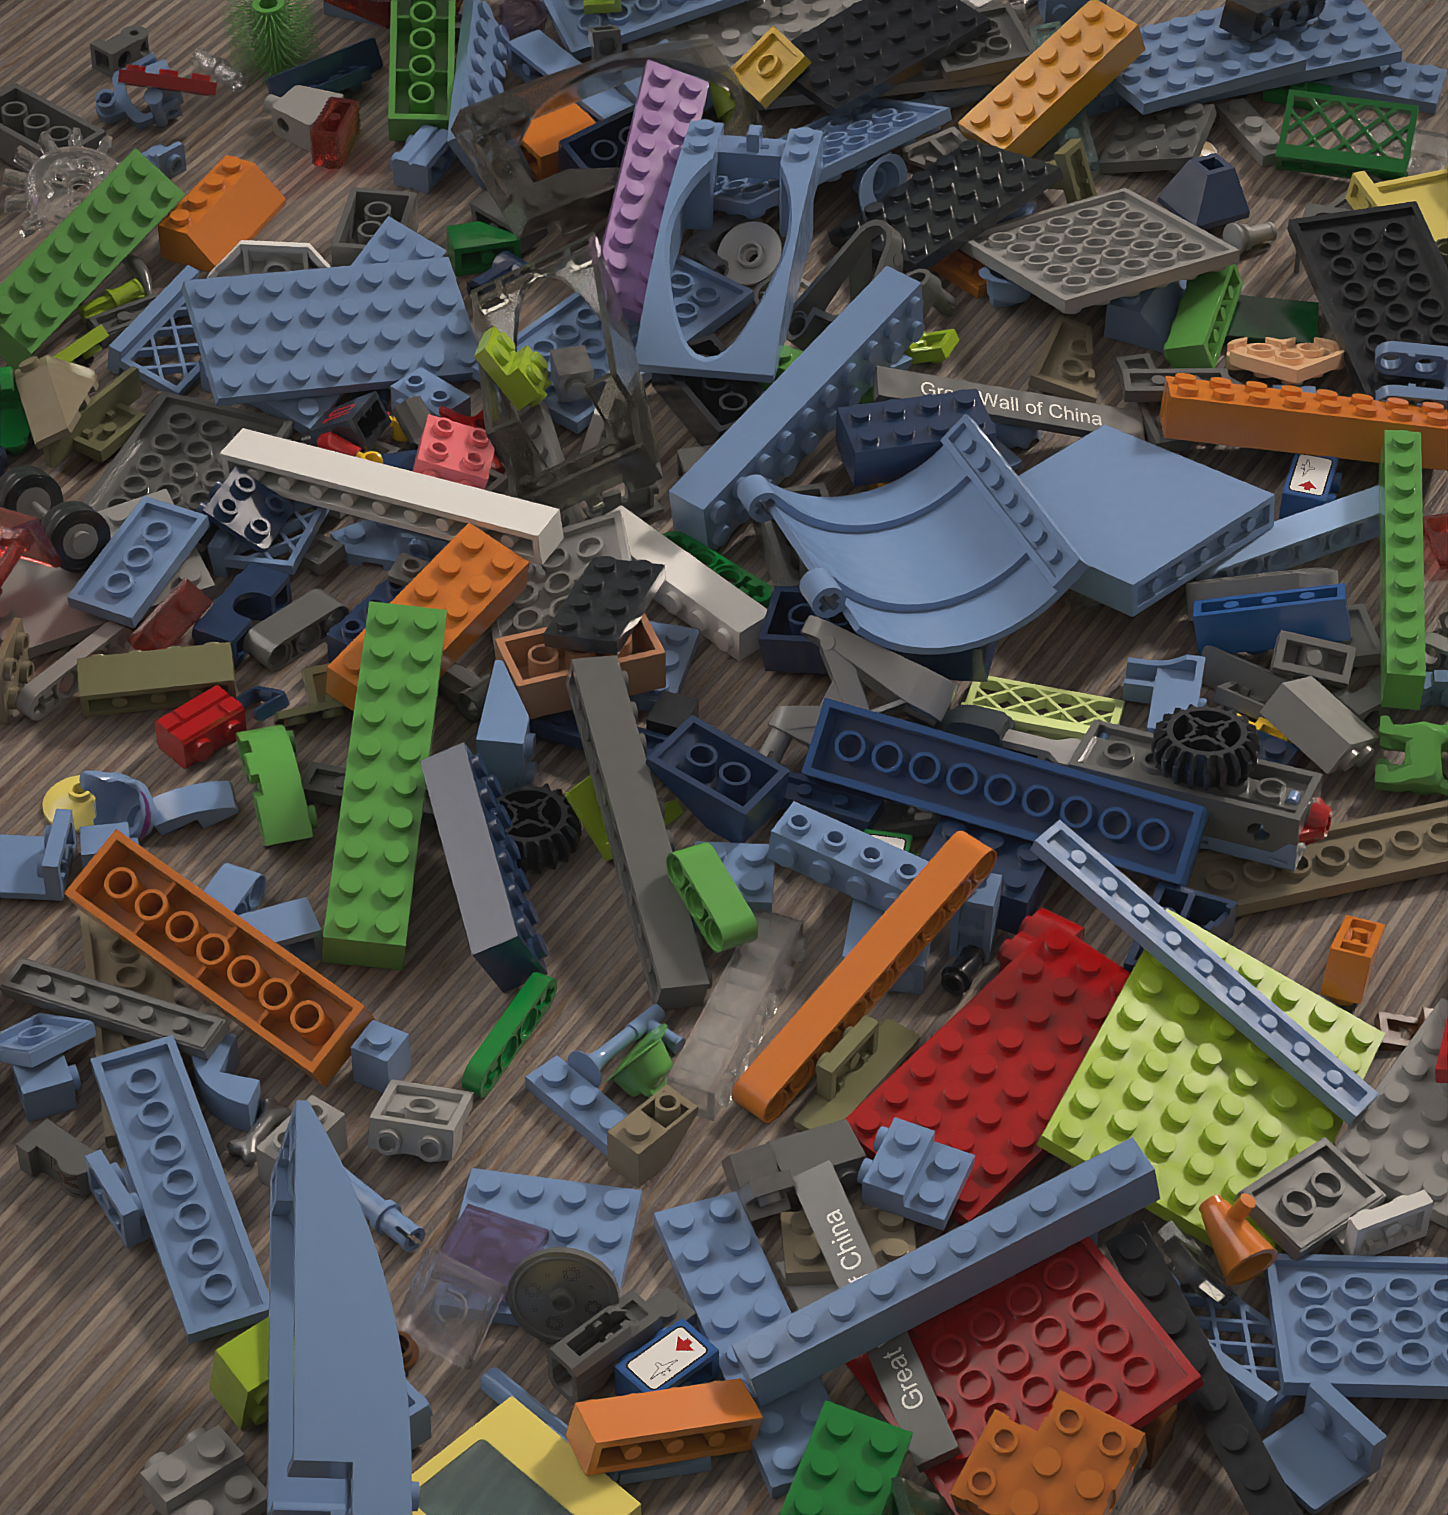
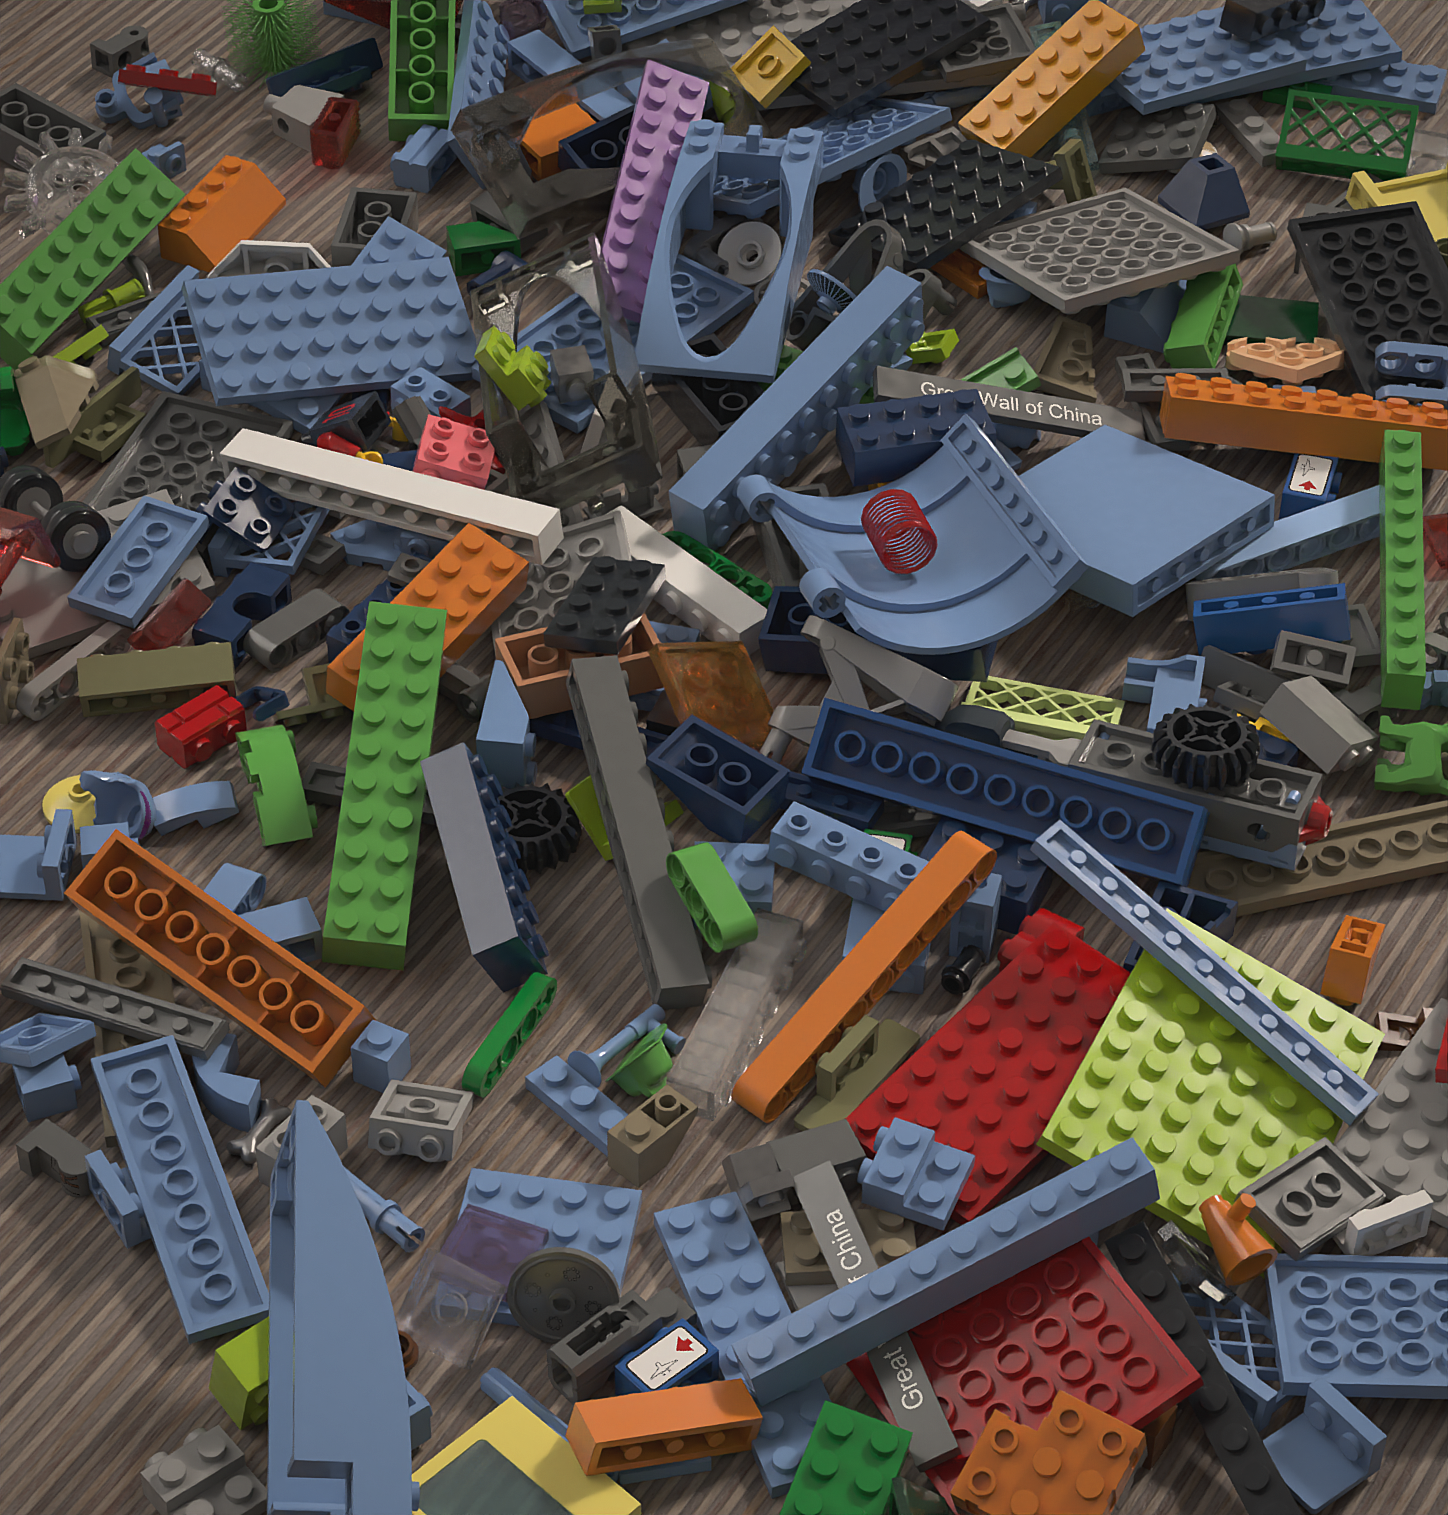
(716, 686): none -> clear orange plate
(831, 292): none -> medium blue dish
(914, 520): none -> red piece
(1007, 371): none -> bright green plate

